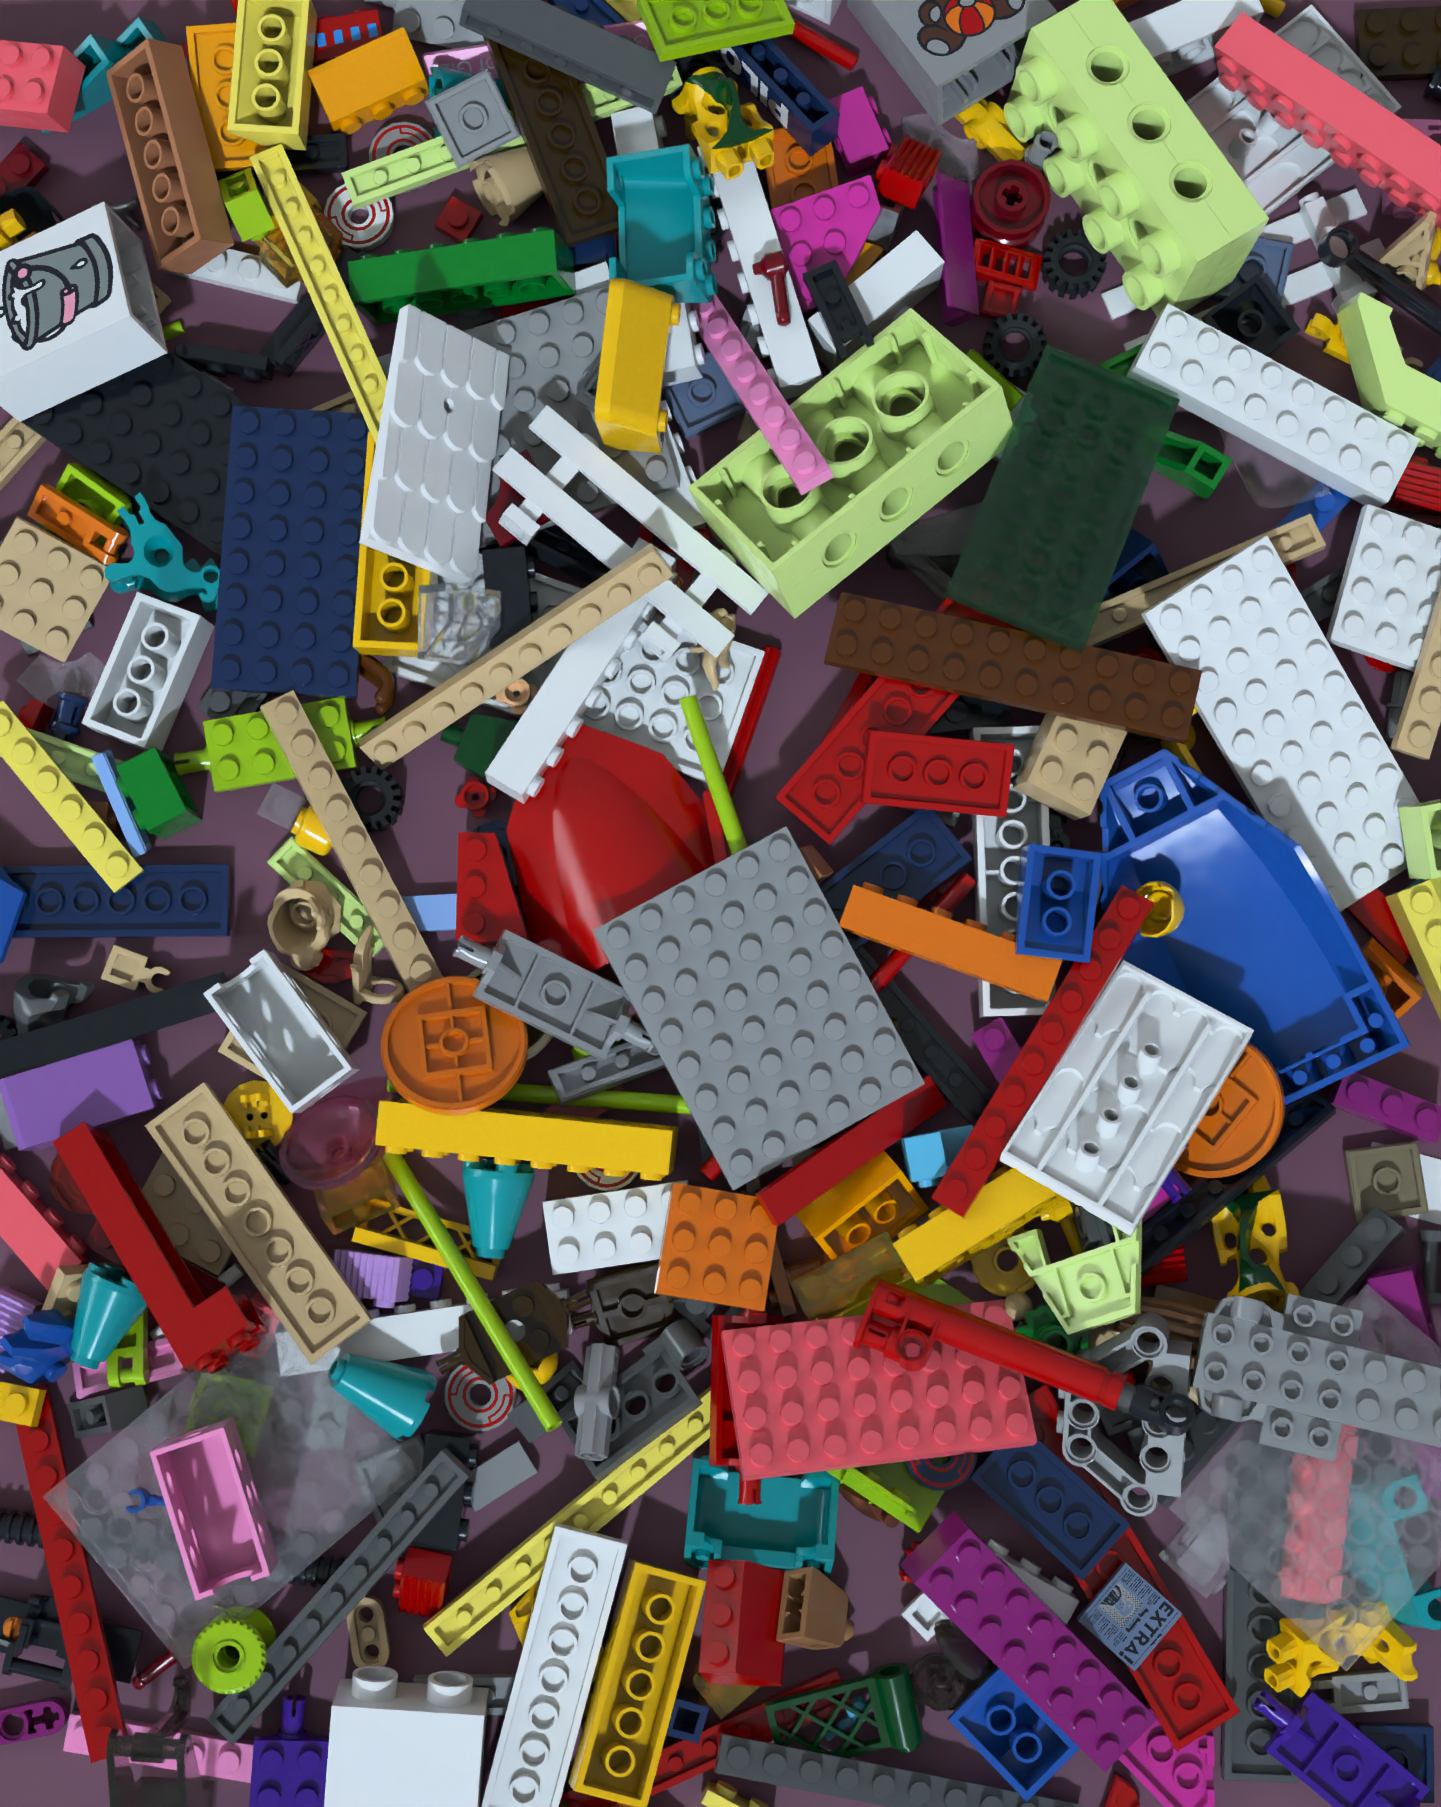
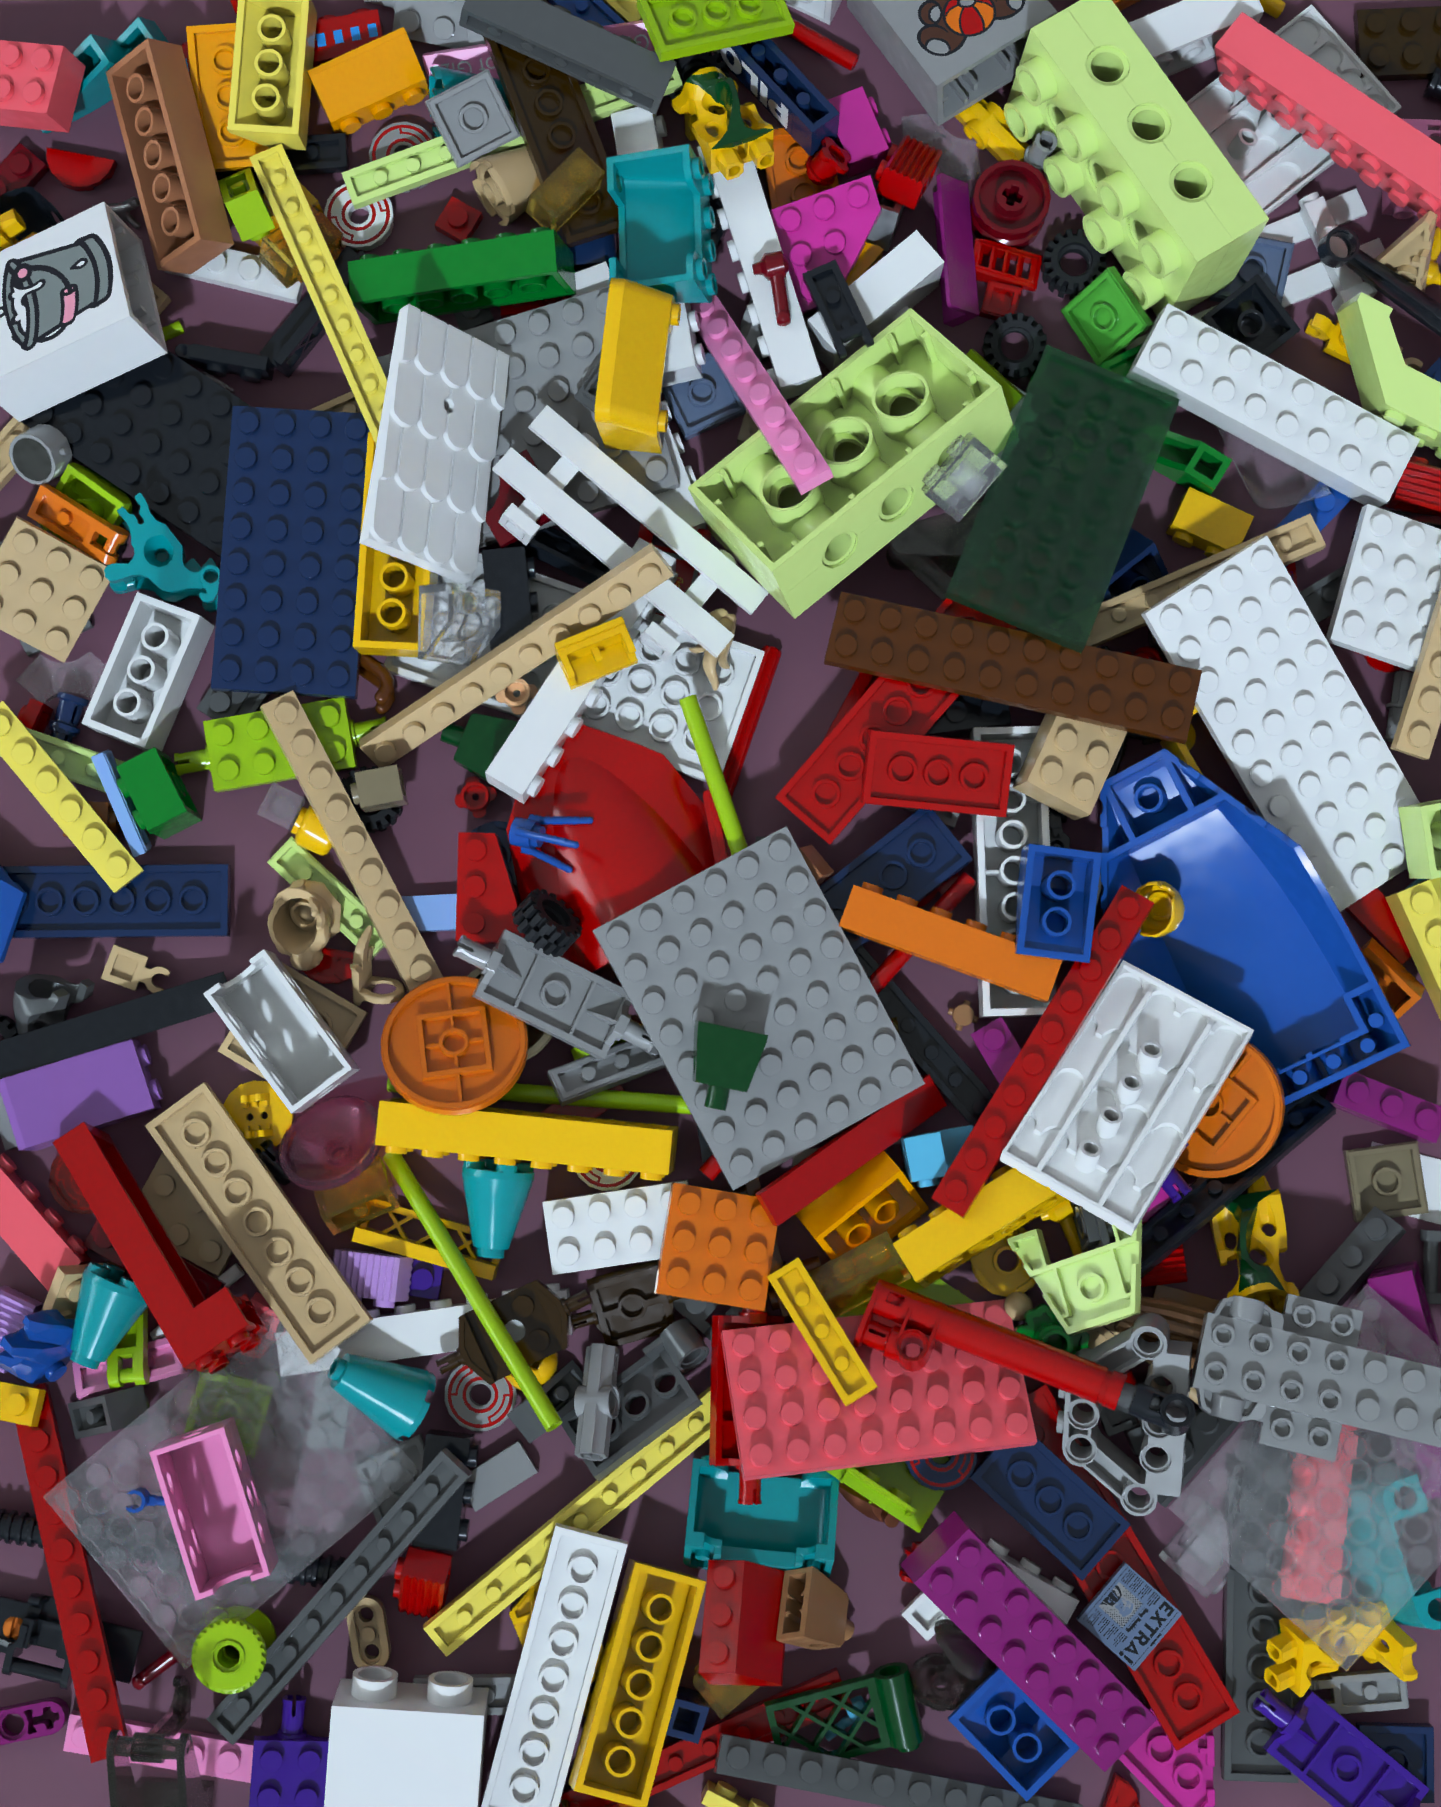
(40, 454): none -> piece
(79, 170): none -> red tile
(379, 788): none -> dark tan brick
(530, 834): none -> blue plant
(547, 922): none -> black tyre
(565, 190): none -> clear yellow brick
(595, 653): none -> yellow hinge
(725, 1060): none -> dark green torso
(822, 1332): none -> yellow plate
(827, 163): none -> red brick
(962, 476): none -> clear slope
(962, 1015): none -> medium nougat piece
(1106, 316): none -> bright green tile
(1208, 523): none -> yellow brick

